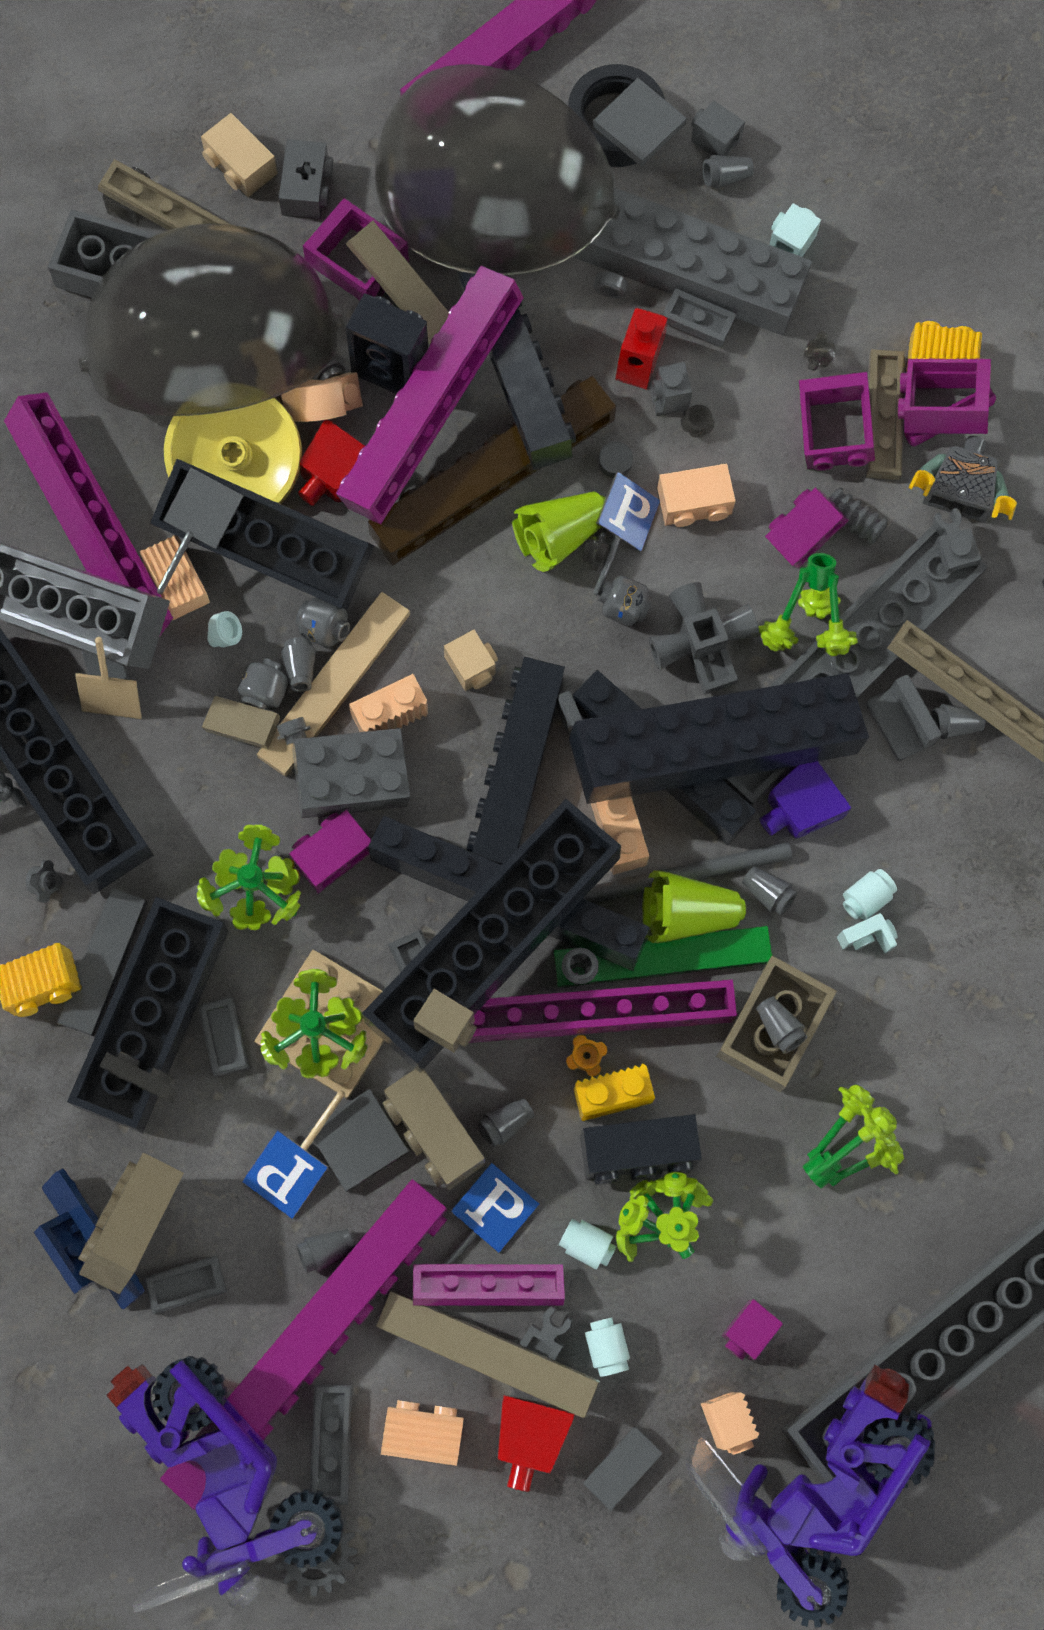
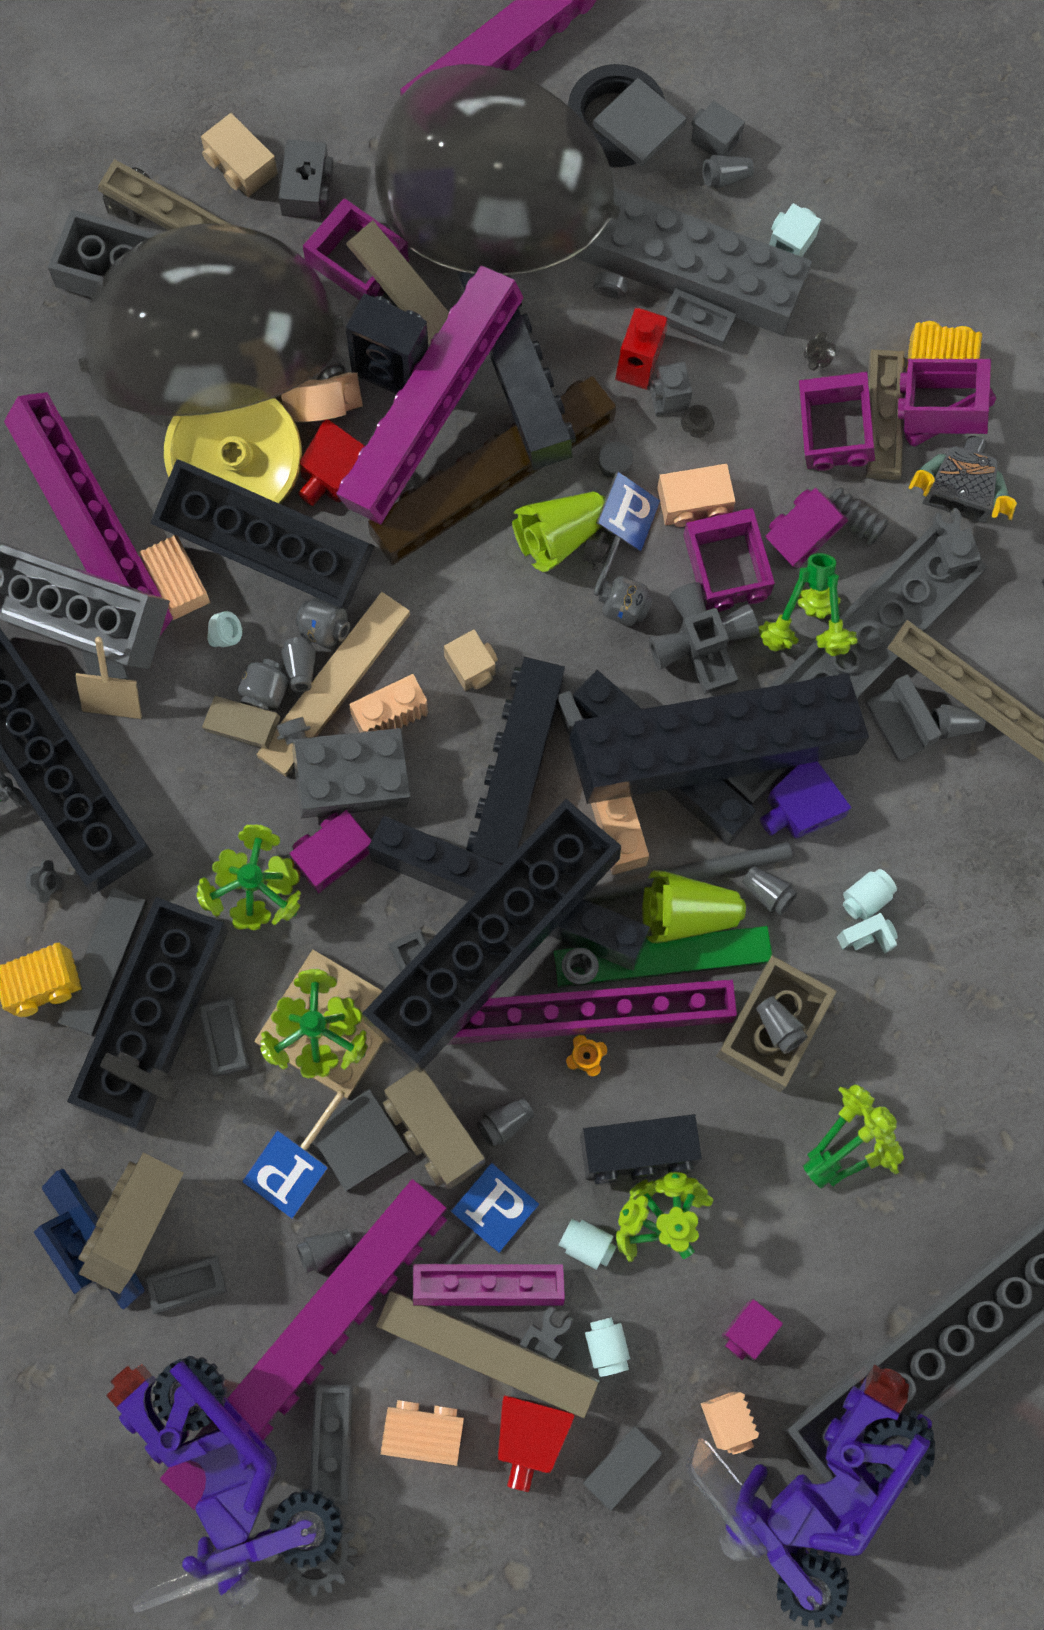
(201, 511): dark grey piece -> none
(445, 1021): dark tan brick -> none
(613, 1092): yellow brick -> none
(722, 528): none -> magenta window

